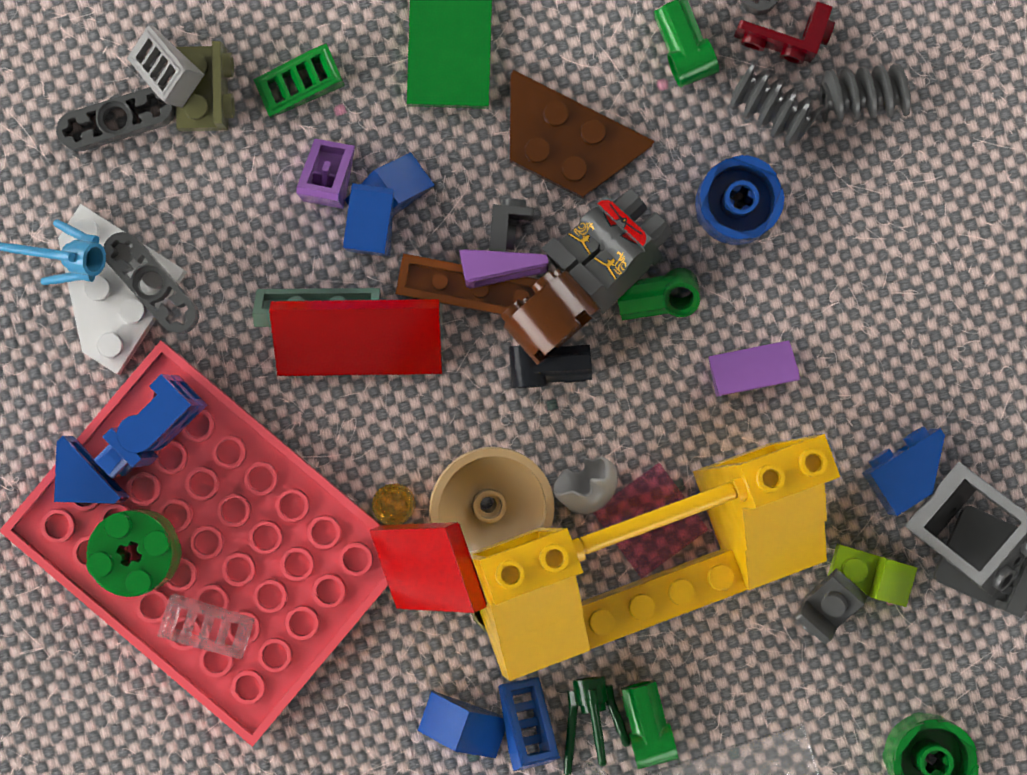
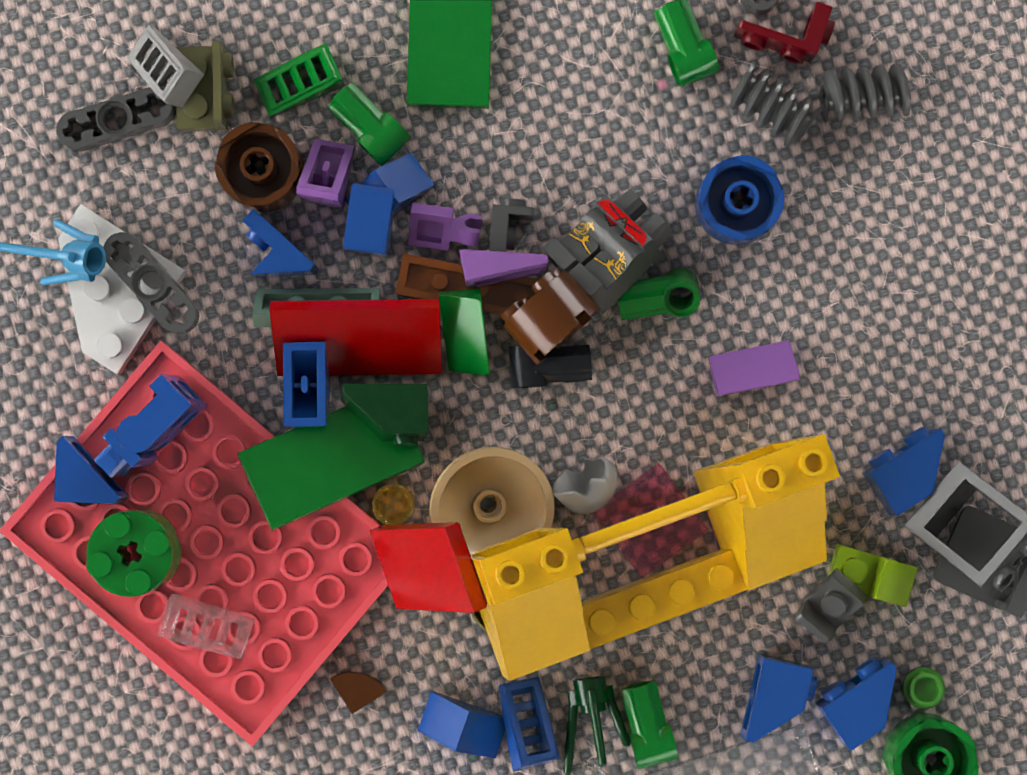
(237, 161): none -> reddish brown brick
(283, 258): none -> blue slope
(305, 384): none -> blue slope
(321, 466): none -> green tile
(357, 689): none -> reddish brown tile
(376, 131): none -> green piece
(390, 410): none -> dark green slope
(435, 227): none -> medium lavender plate
(464, 331): none -> green slope
(566, 139): reddish brown wing -> none
(776, 695): none -> blue slope
(861, 704): none -> blue slope
(923, 687): none -> bright green plate

